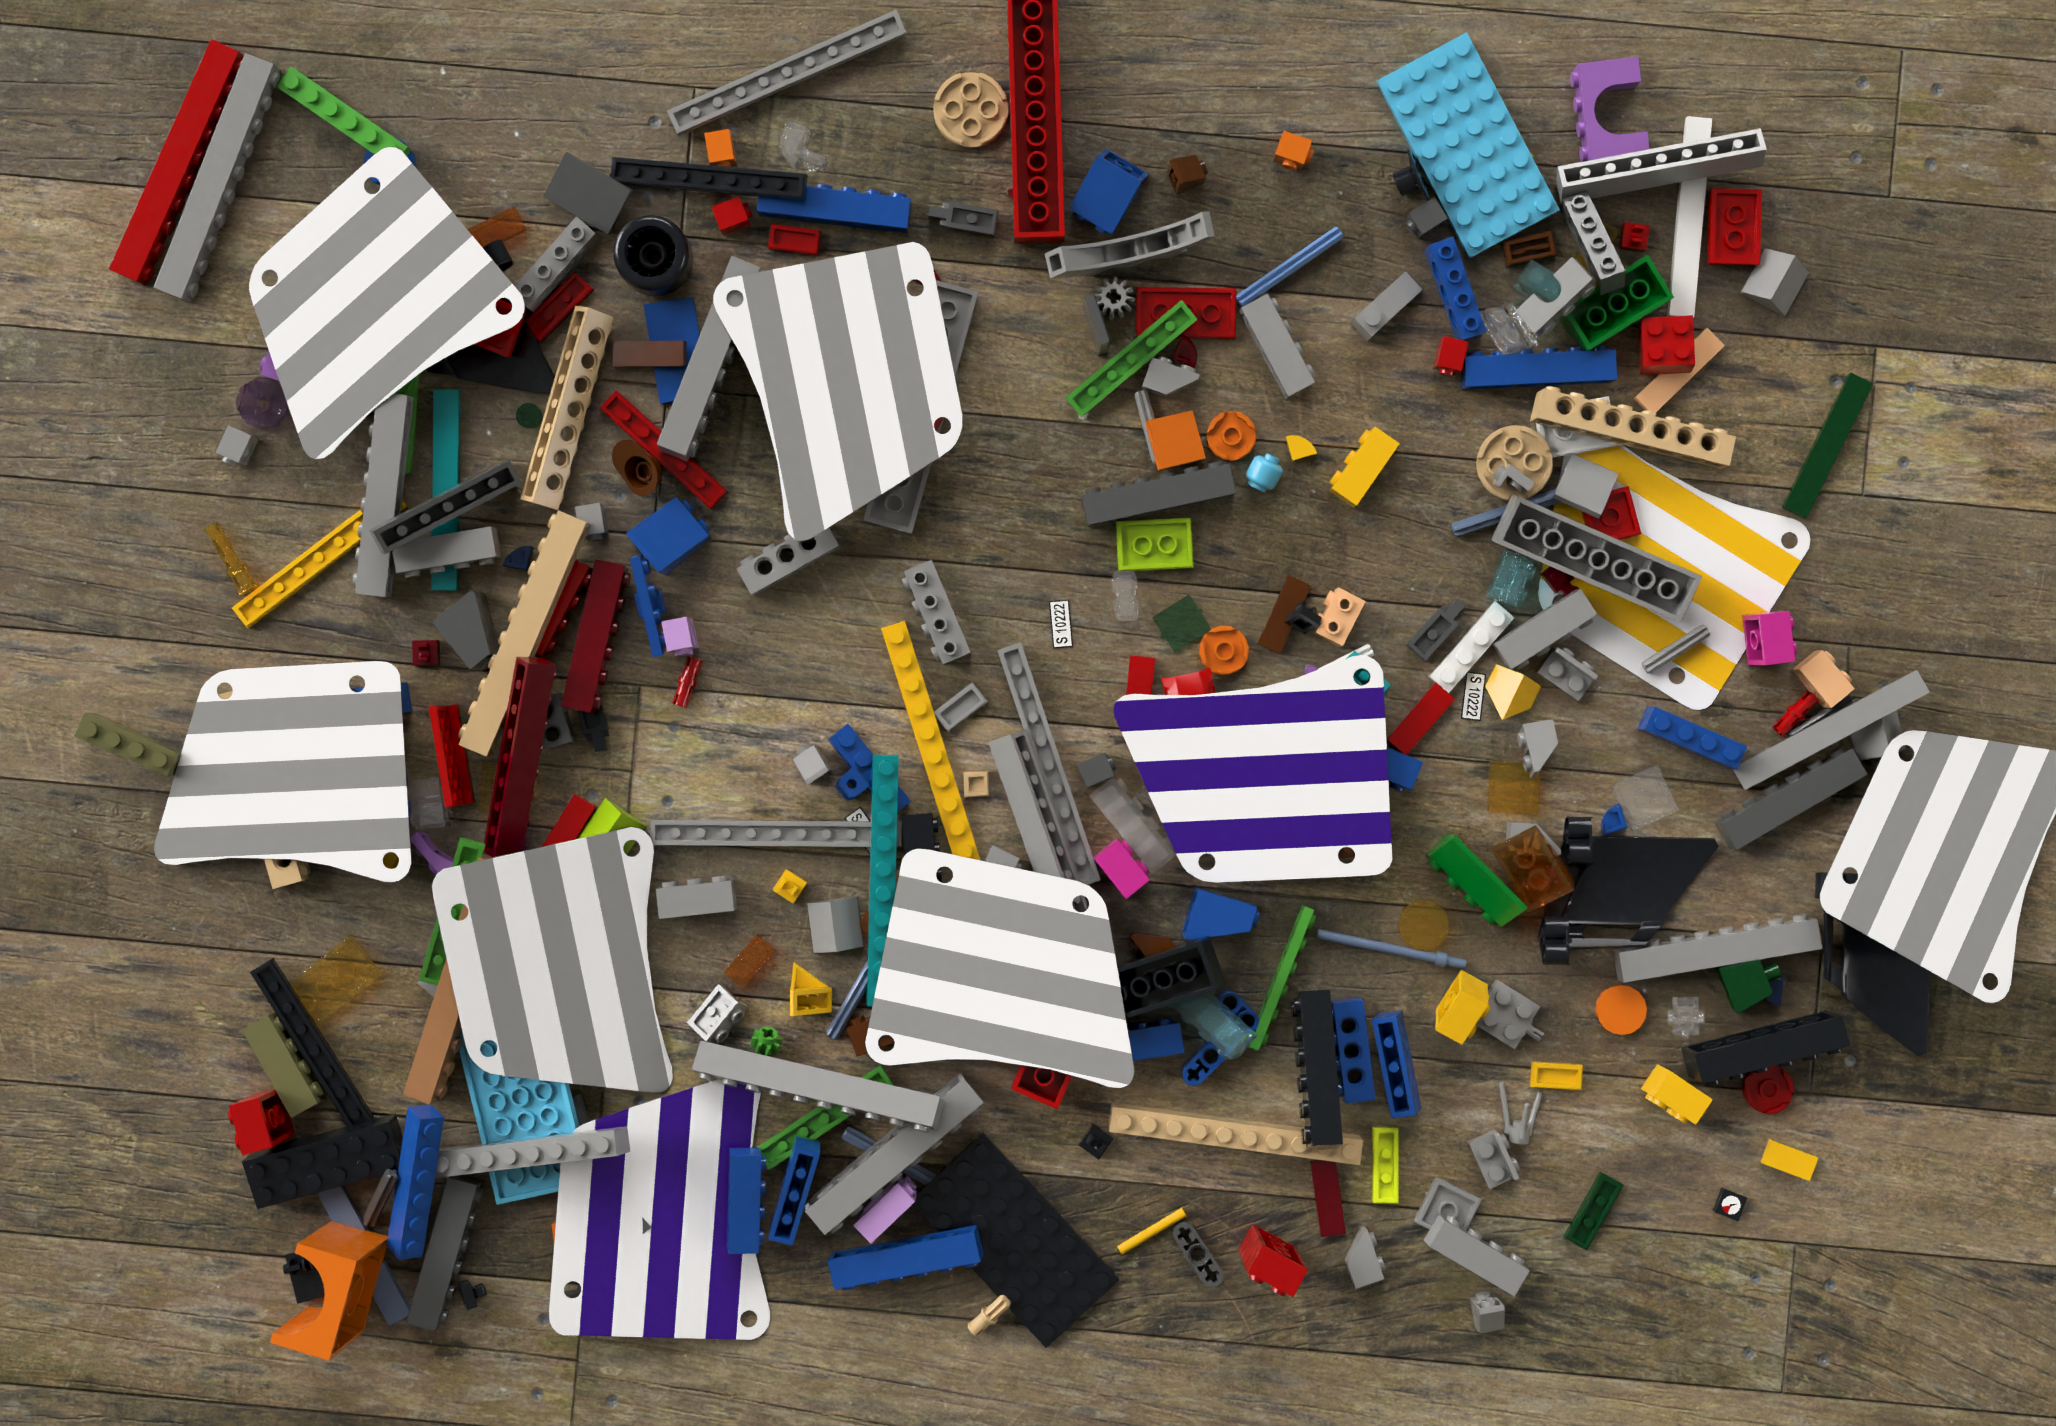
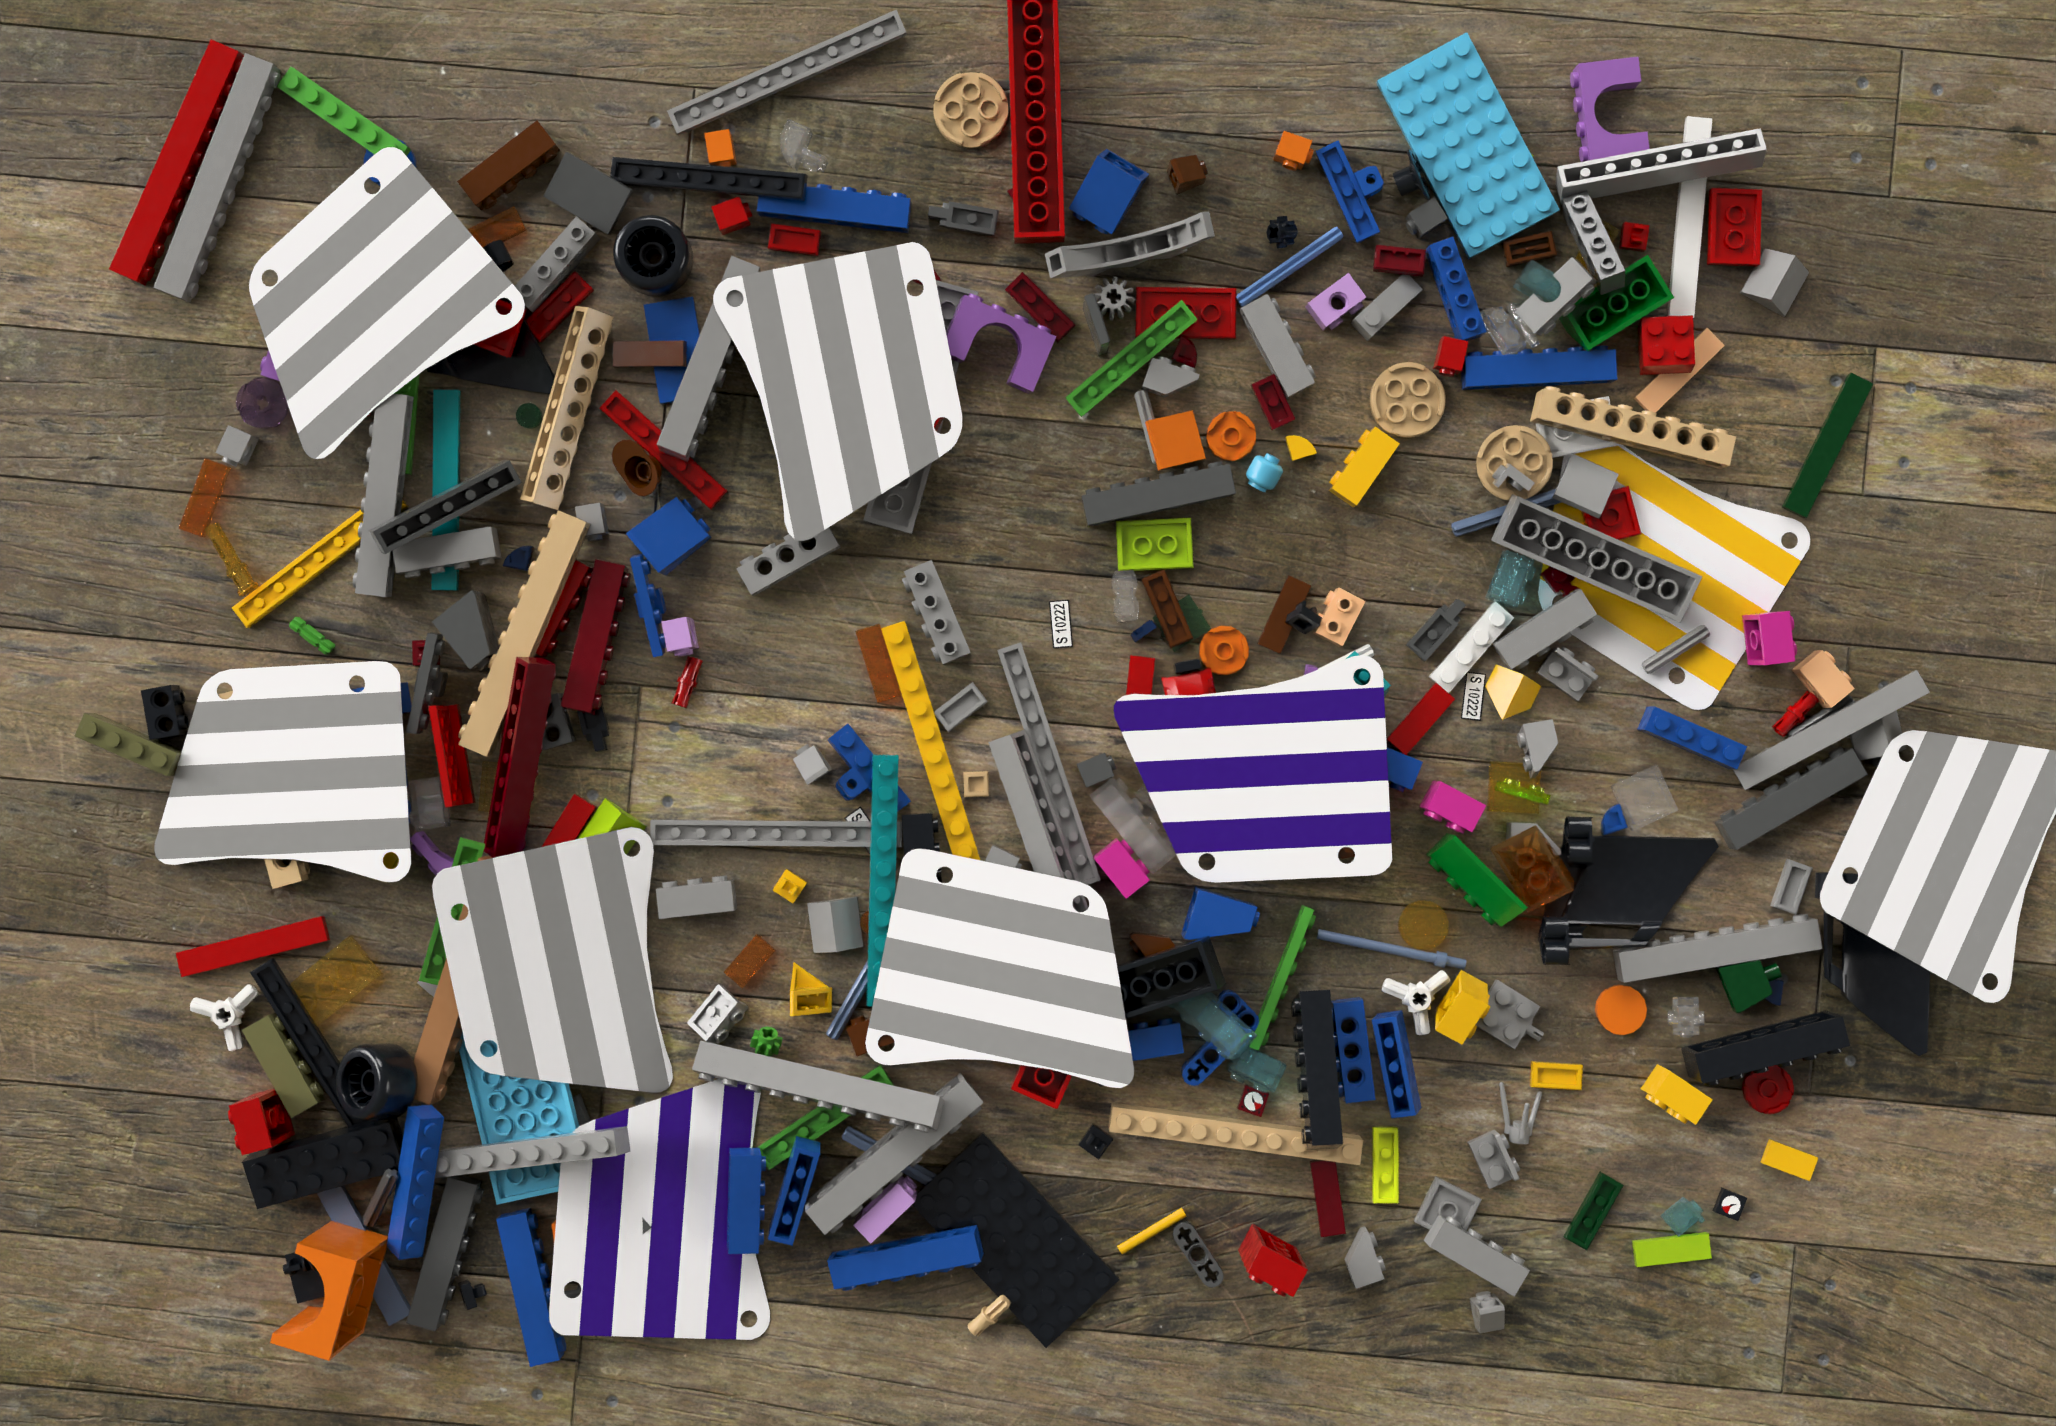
(157, 714): none -> black brick
(204, 497): none -> clear orange tile
(228, 1024): none -> white bush
(252, 946): none -> red tile
(312, 635): none -> bright green axle
(376, 1082): none -> black wheel
(428, 683): none -> dark grey plate
(509, 166): none -> reddish brown brick
(530, 1285): none -> blue brick
(878, 663): none -> clear orange tile
(1032, 342): none -> medium lavender arch
(1039, 307): none -> dark red tile
(1142, 630): none -> dark blue tile
(1167, 609): none -> reddish brown tile
(1187, 665): none -> black tile
(1252, 1101): none -> tile
(1257, 1068): none -> clear light blue brick
(1272, 402): none -> dark red plate
(1282, 232): none -> black gear
(1343, 289): none -> lavender brick
(1351, 189): none -> blue plate
(1399, 260): none -> dark red plate
(1407, 400): none -> tan tile
(1420, 1009): none -> white bush
(1452, 806): none -> dark pink brick
(1512, 788): none -> clear neon green plate
(1671, 1249): none -> lime tile
(1682, 1215): none -> clear light blue bracket
(1791, 886): none -> light grey tile

